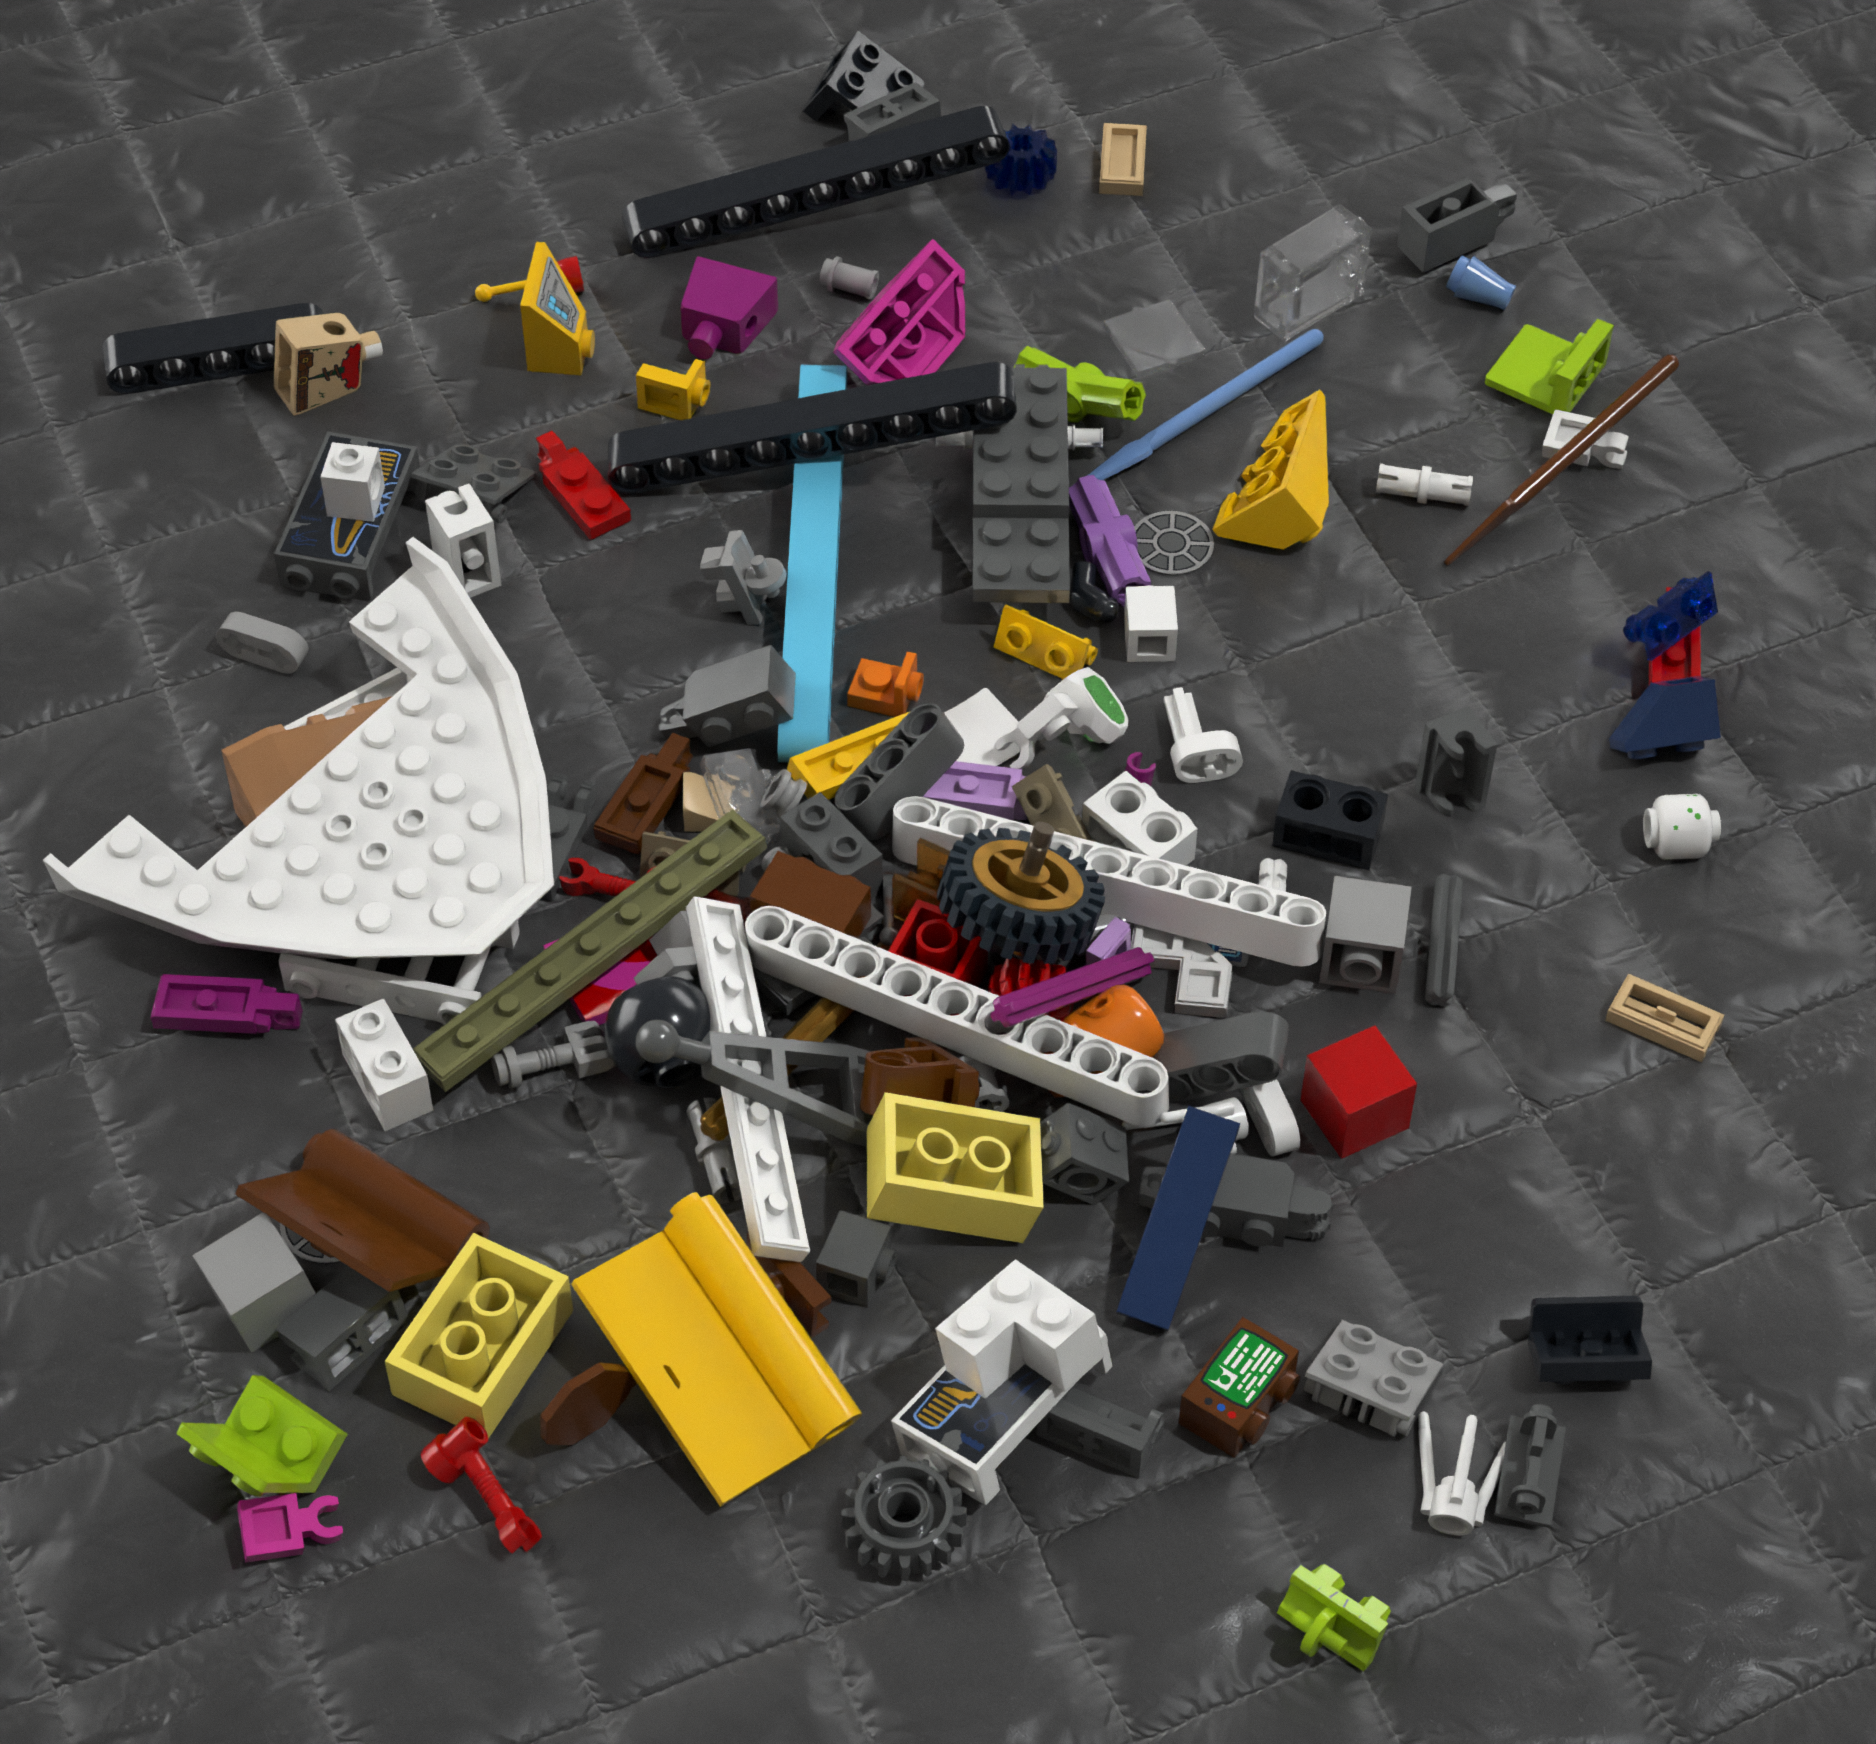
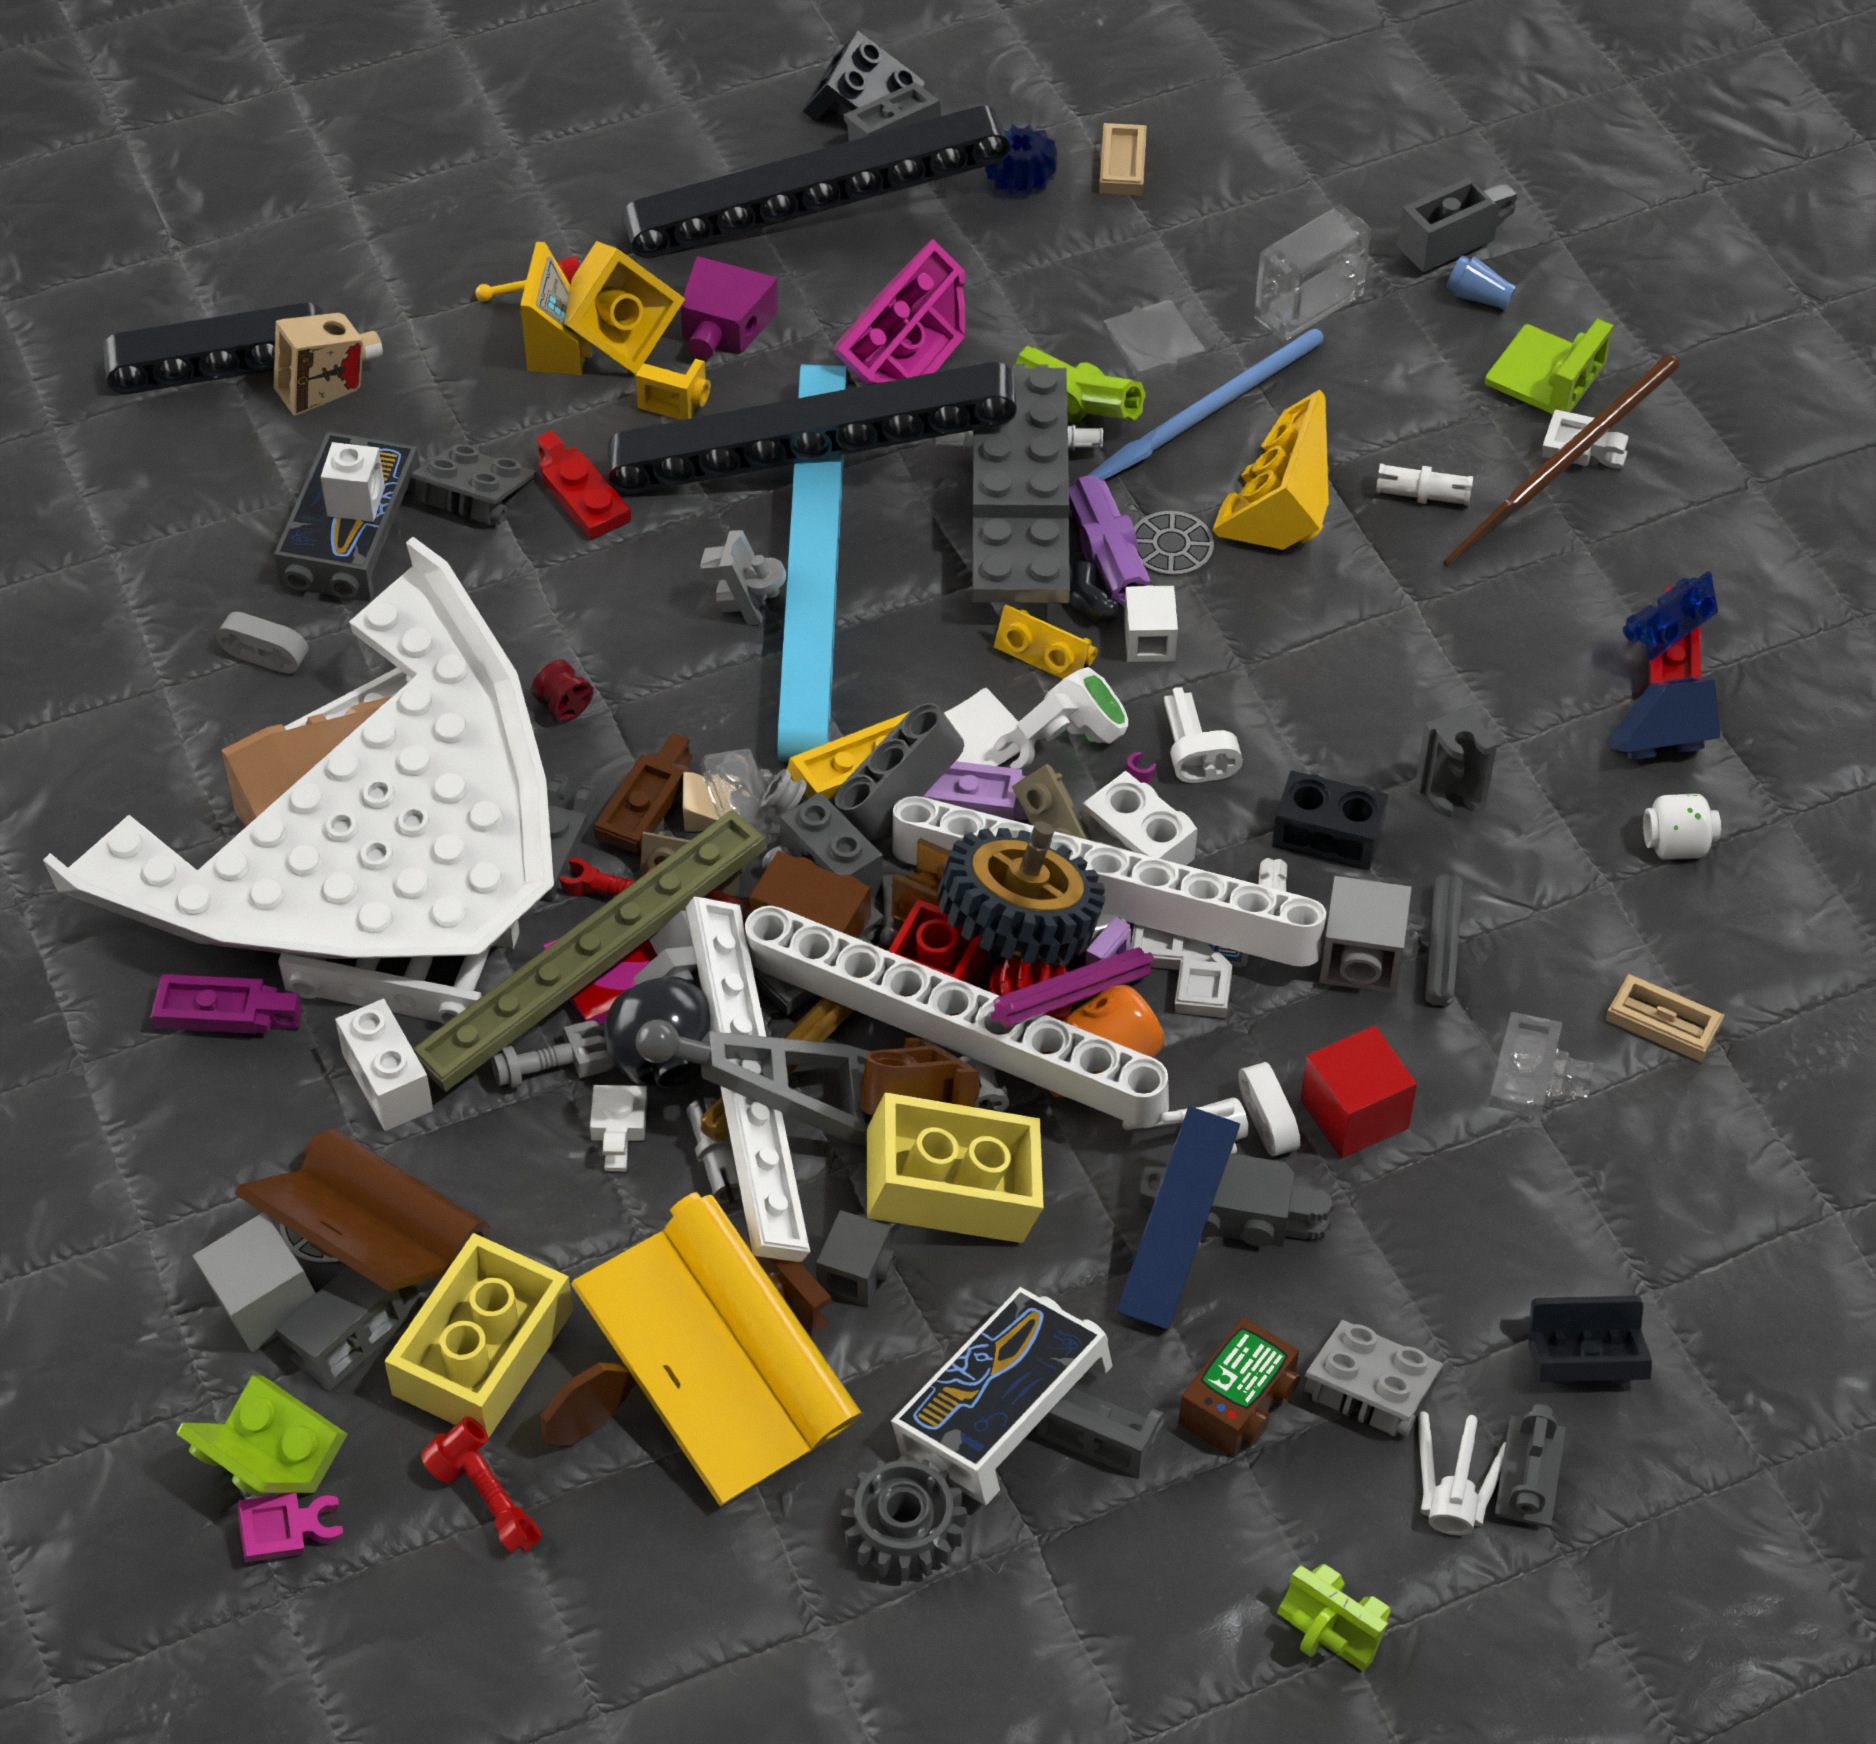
(465, 530): white brick -> none
(562, 690): none -> dark red wheel
(616, 1118): none -> white plate
(619, 306): none -> yellow slope
(733, 698): dark grey hinge -> none
(848, 278): light grey pin -> none
(885, 687): orange bracket -> none
(1017, 1323): white brick -> none
(1083, 1154): dark grey head -> none
(1224, 1055): dark grey beam -> none
(1535, 1067): none -> clear hinge

